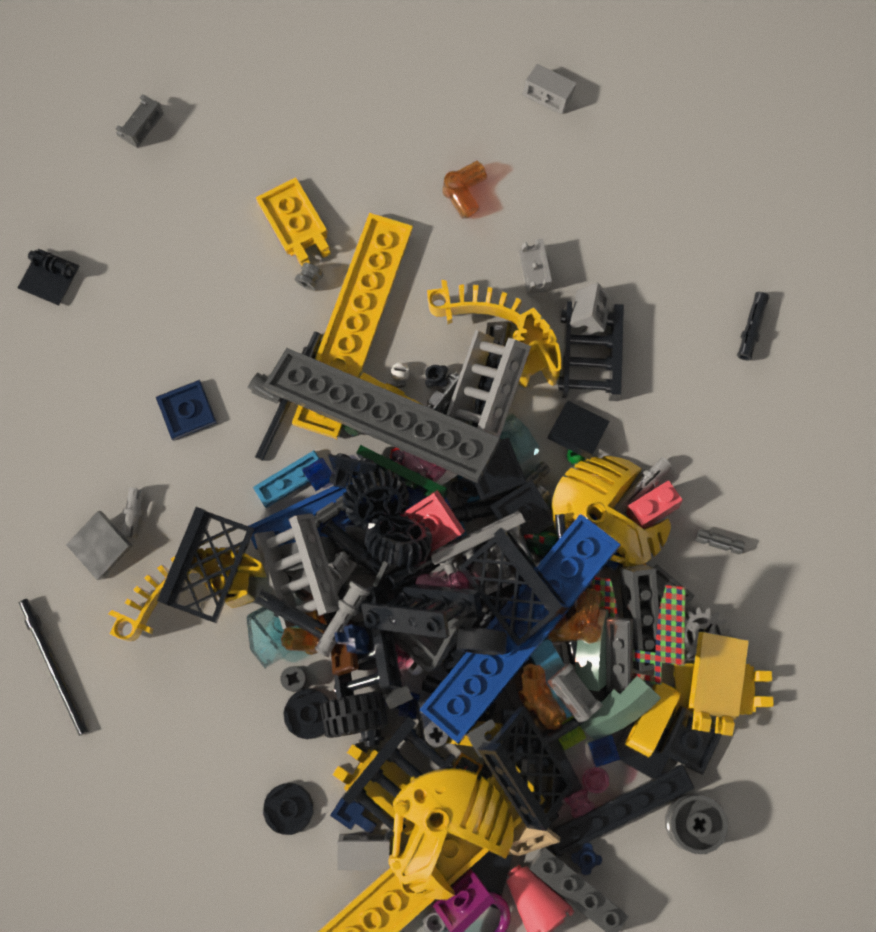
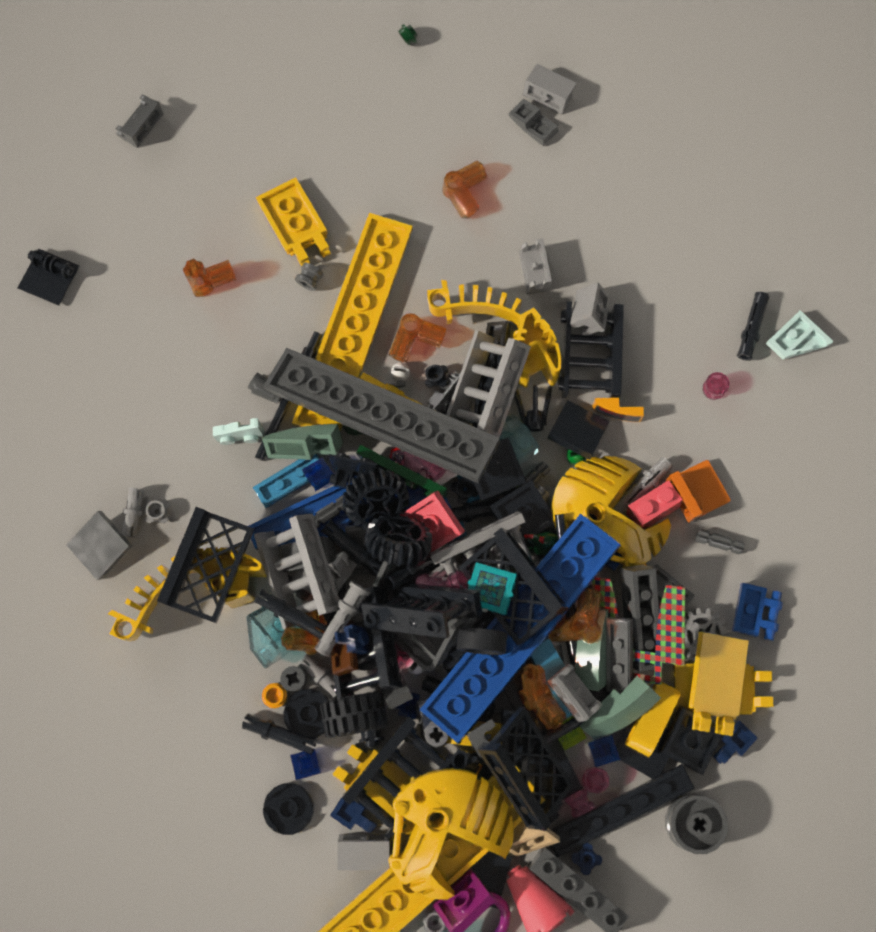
(34, 624): black bar -> none
(151, 506): none -> light grey plate
(186, 410): dark blue tile -> none
(204, 279): none -> clear orange piece
(235, 431): none -> light aqua wing
(268, 729): none -> black pin
(274, 695): none -> light orange plate
(303, 442): none -> sand green slope
(305, 764): none -> clear blue tile
(319, 673): none -> light grey pin
(405, 340): none -> clear orange piece
(408, 34): none -> dark green plate
(466, 760): none -> black plant
(494, 587): none -> piece
(531, 121): none -> dark grey slope
(534, 420): none -> black plant
(610, 408): none -> light orange slope
(699, 490): none -> orange bracket
(720, 382): none -> clear pink wheel
(738, 743): none -> dark blue plate
(750, 610): none -> blue plate
(798, 337): none -> light aqua wing

